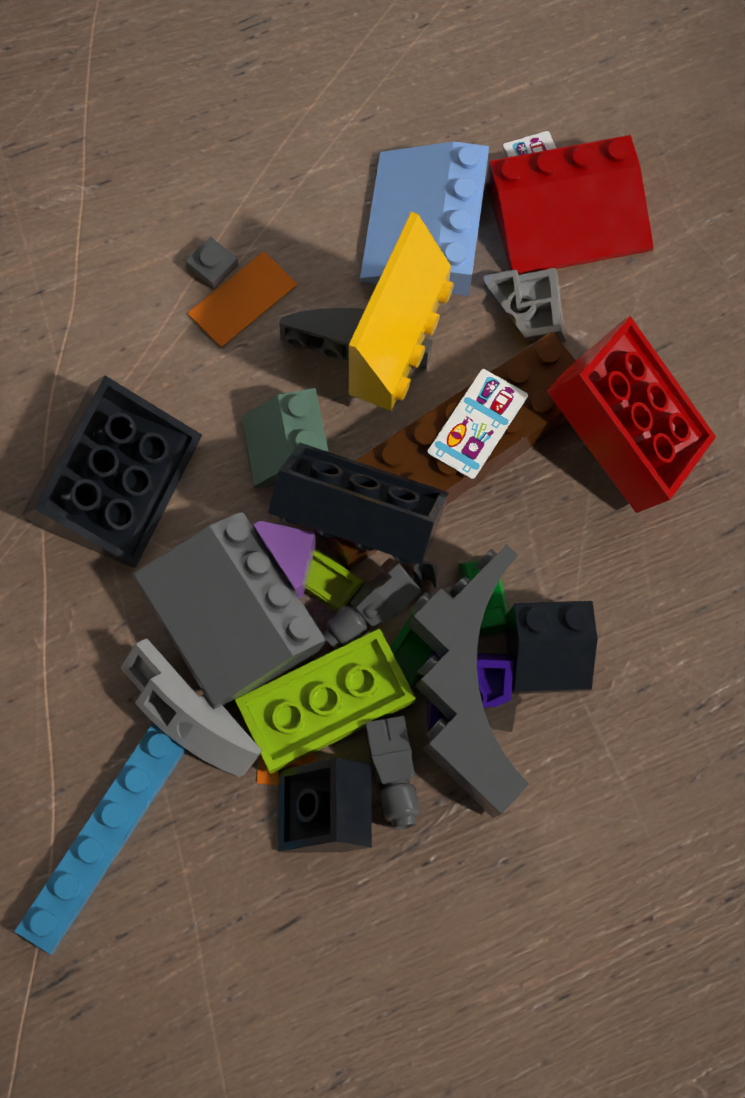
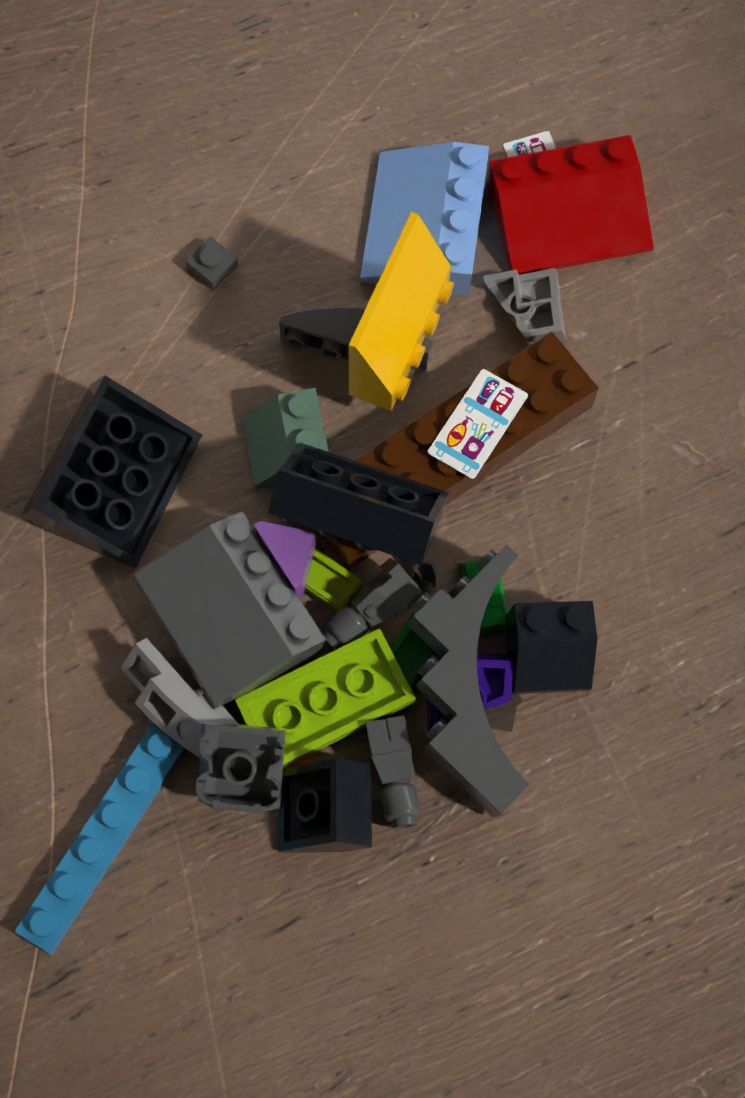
(240, 767): none -> dark grey slope
(242, 299): orange sticker -> none
(633, 416): red slope -> none

